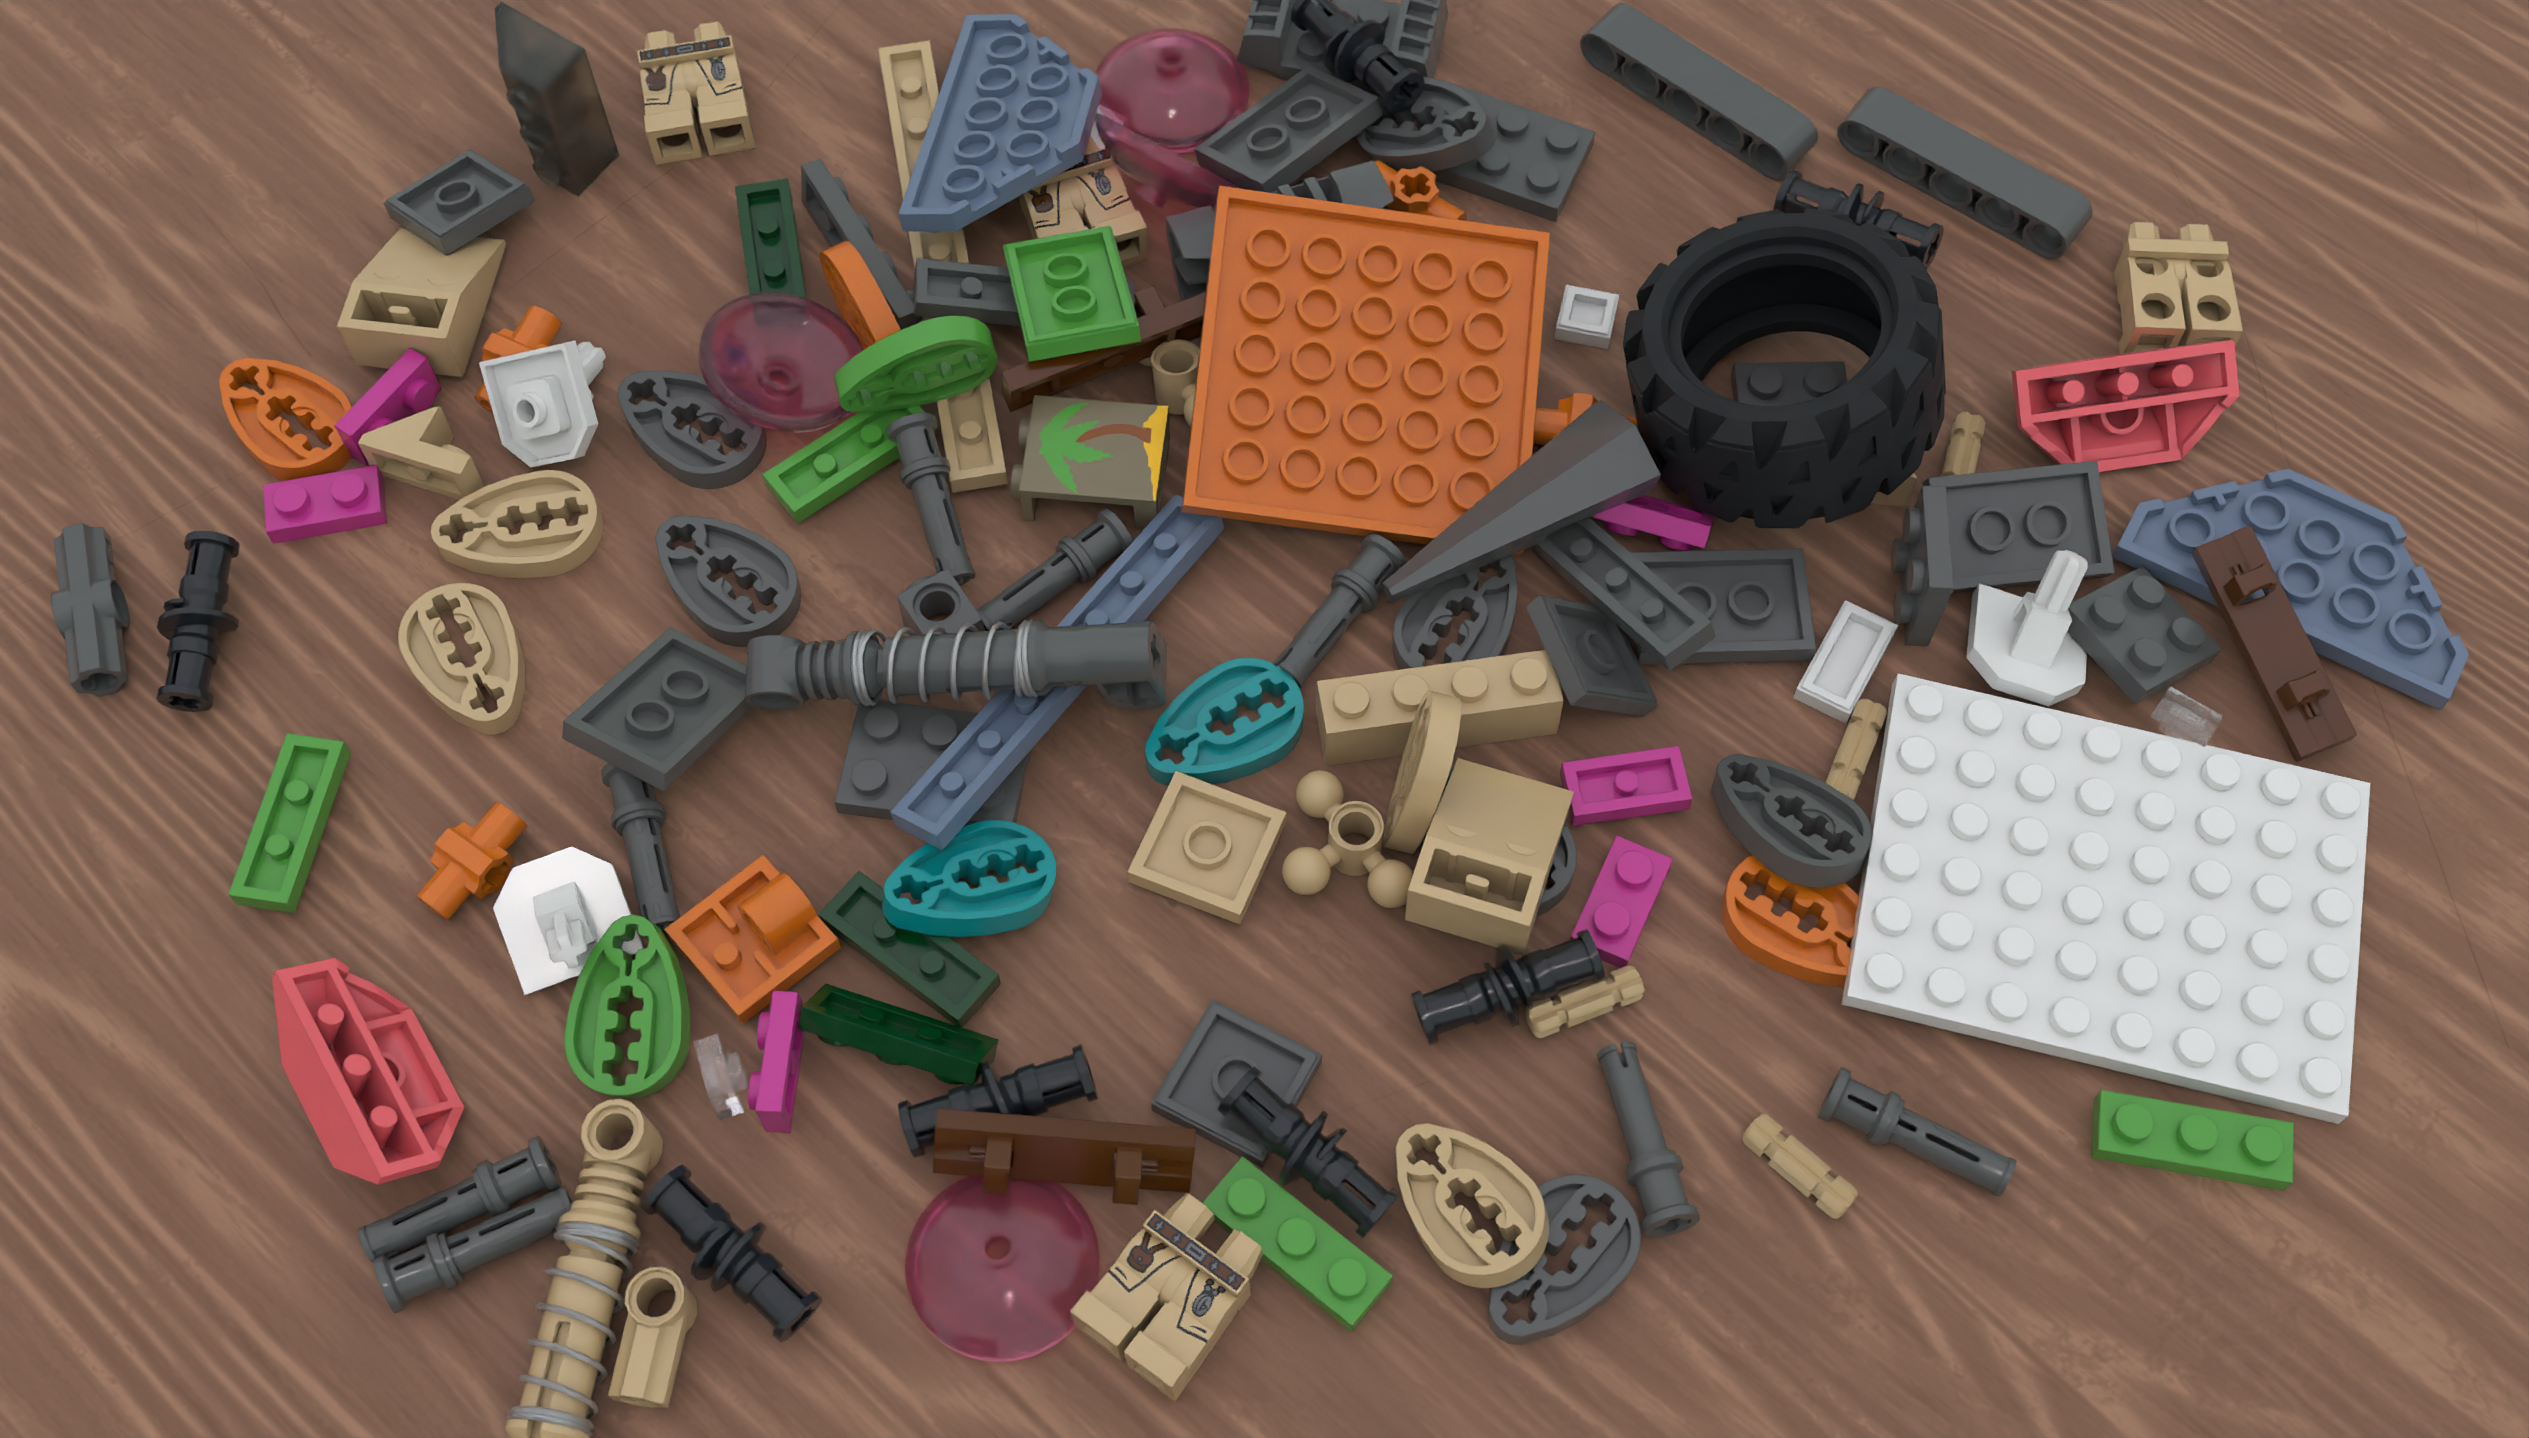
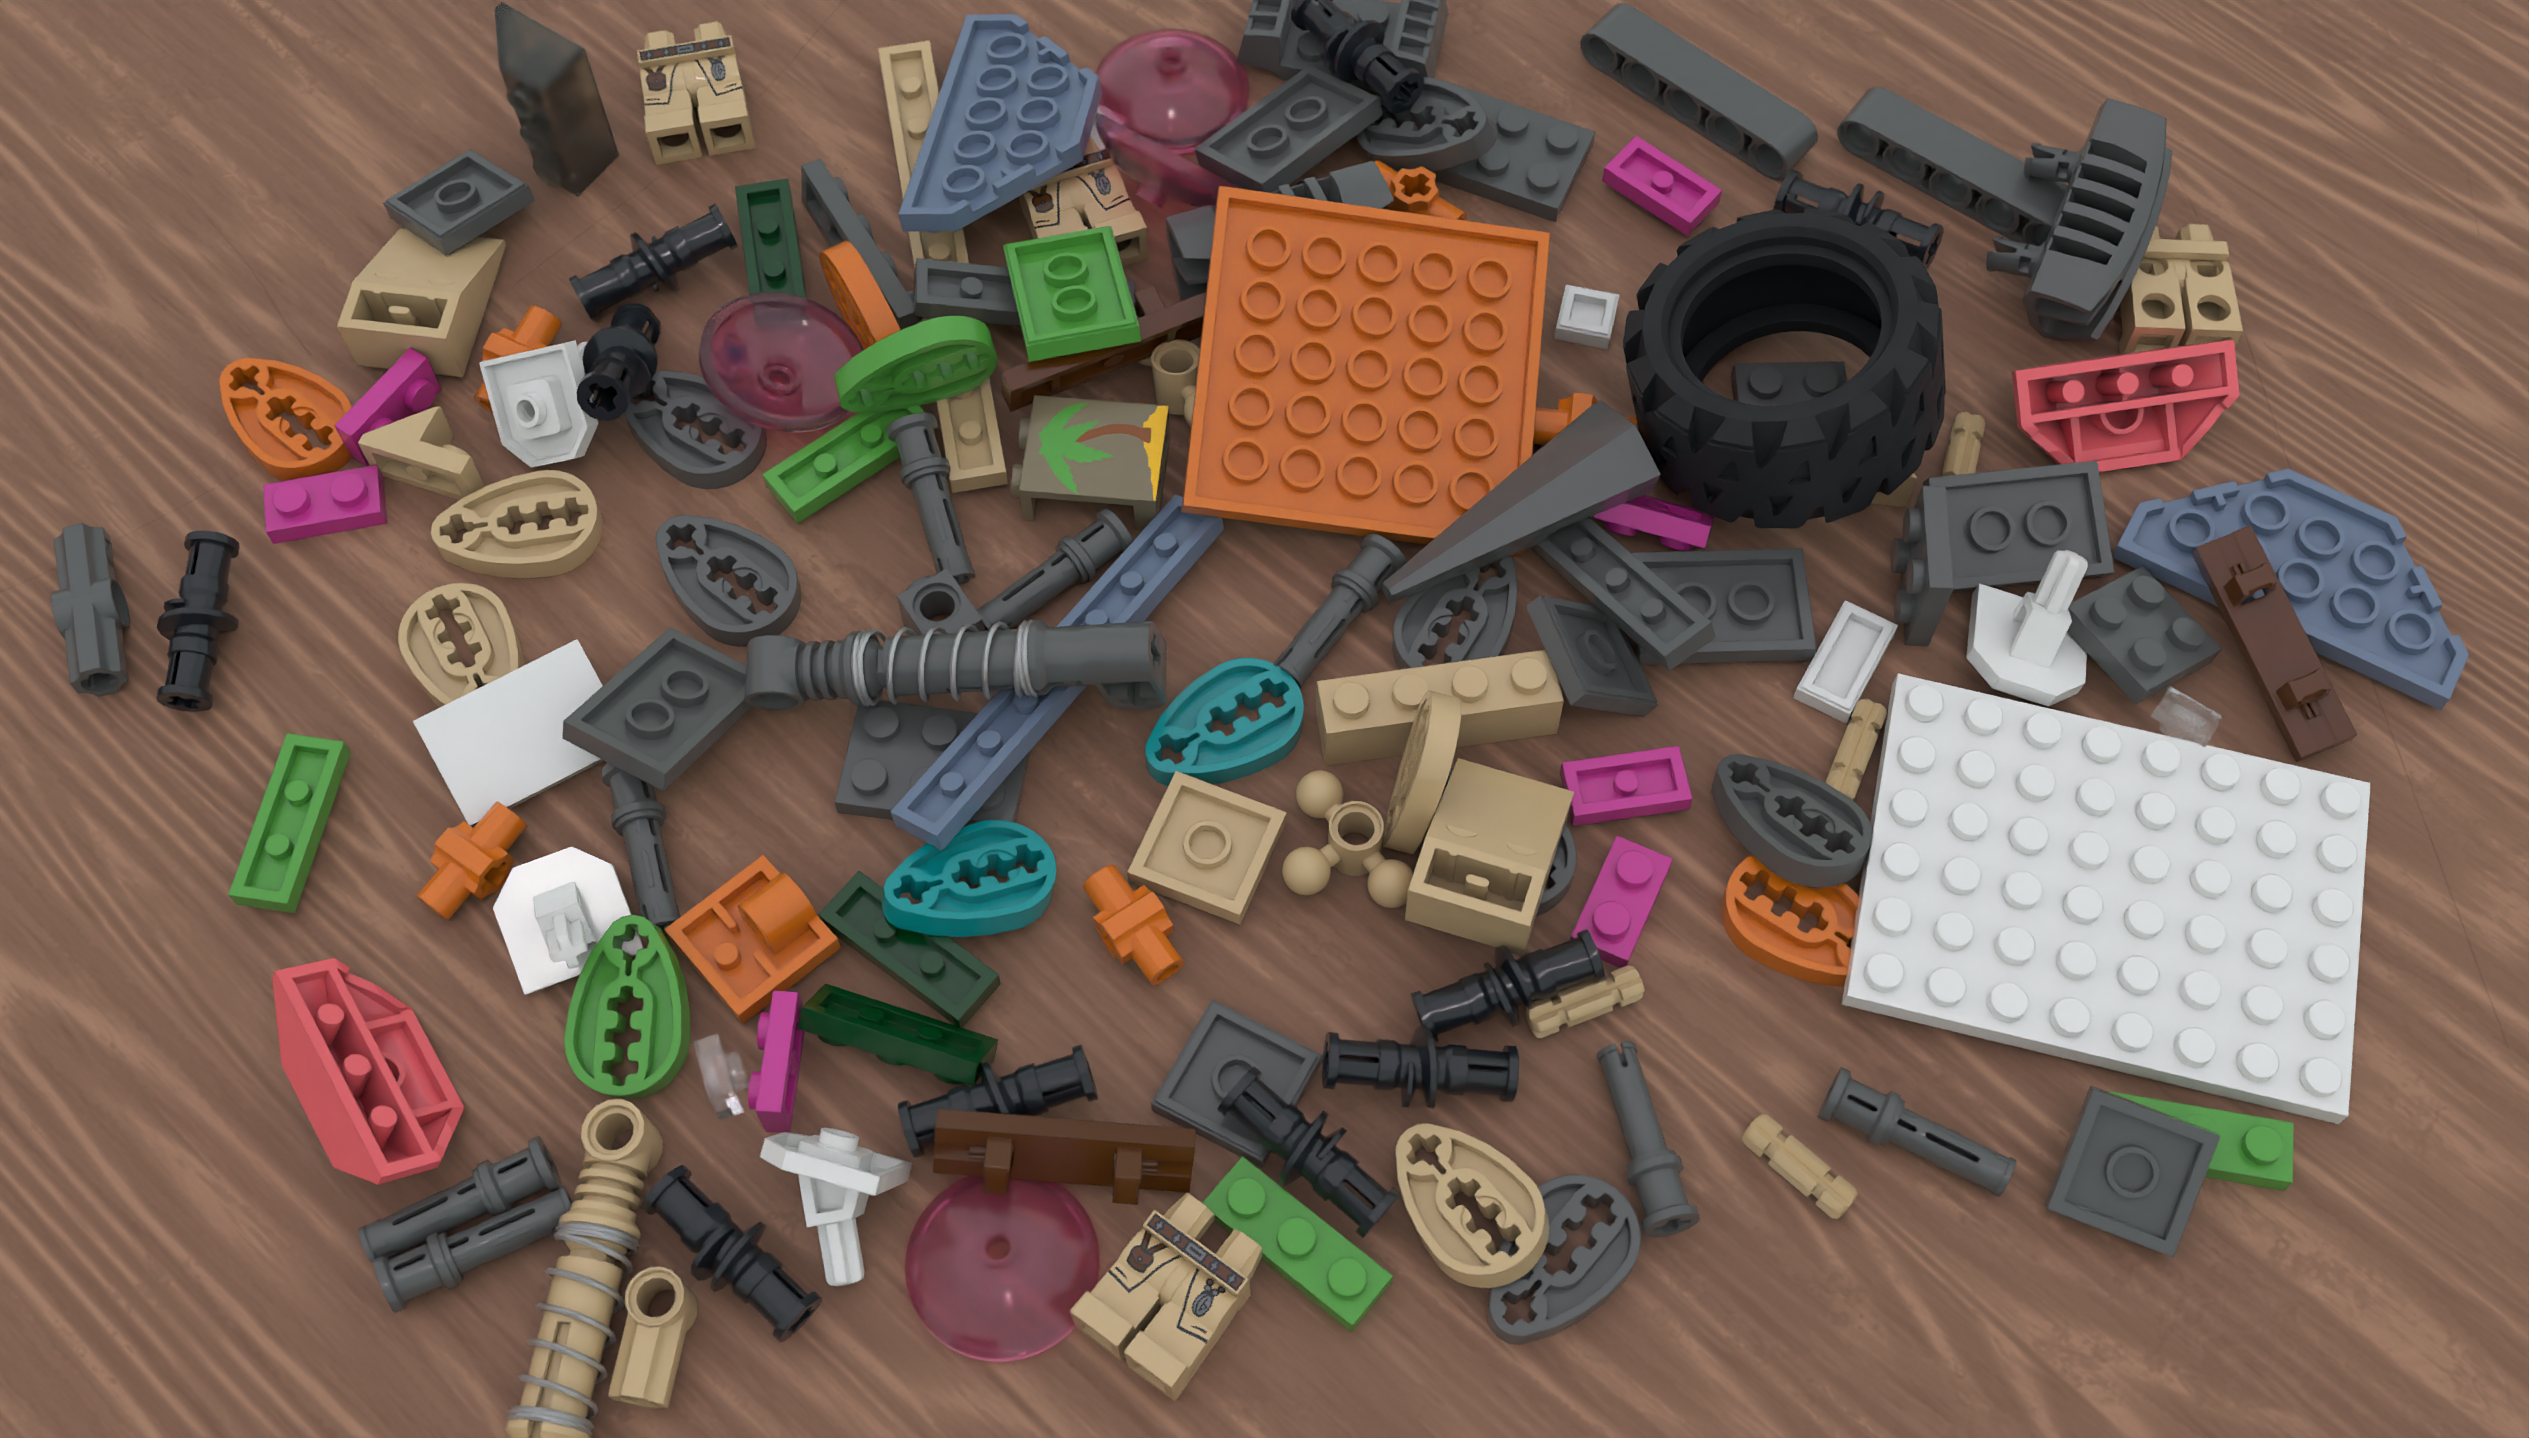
(508, 733): none -> white tile
(619, 362): none -> black piece
(653, 262): none -> black piece
(835, 1190): none -> white piece
(1133, 924): none -> orange axle
(1420, 1066): none -> black piece
(1661, 185): none -> dark pink plate
(2100, 224): none -> dark grey piece
(2132, 1171): none -> dark grey plate

